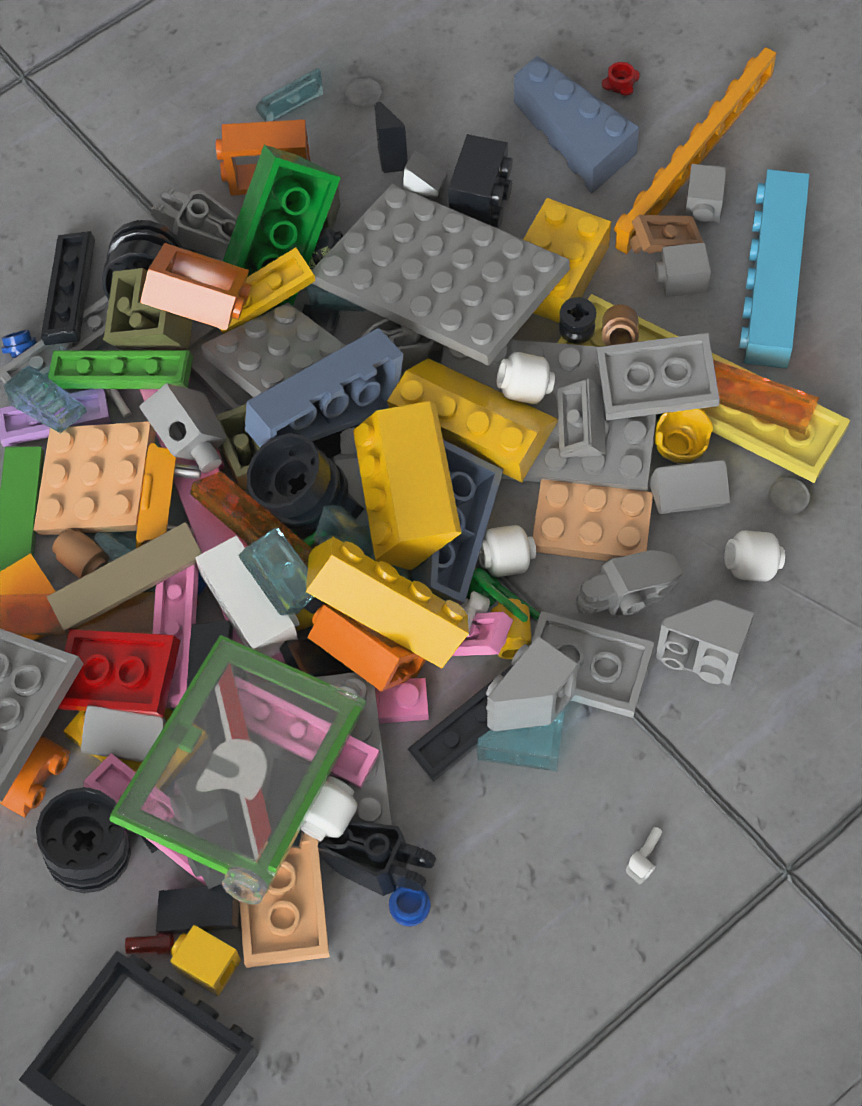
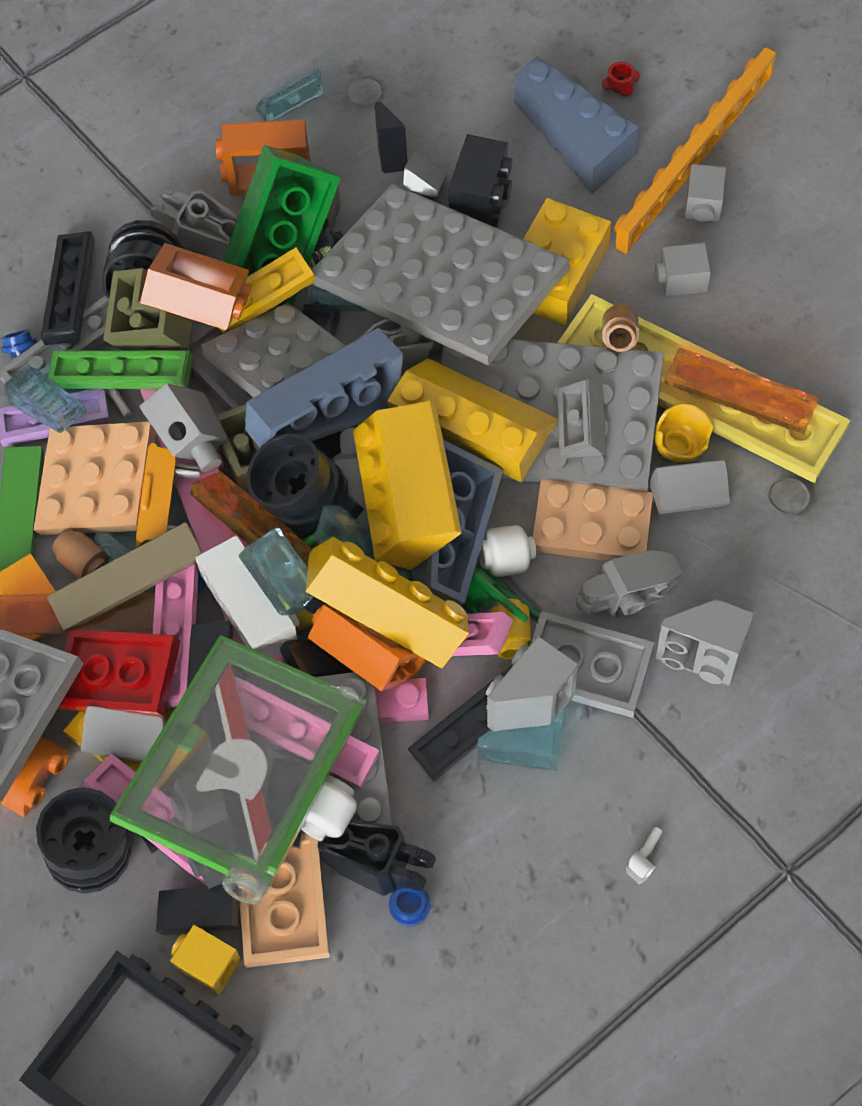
(160, 944): clear red piece -> none
(476, 604): white hand -> none
(525, 378): white head -> none
(580, 328): black wheel -> none
(657, 376): light grey plate -> none
(662, 231): medium nougat plate -> none
(754, 555): white head -> none
(776, 270): medium azure brick -> none

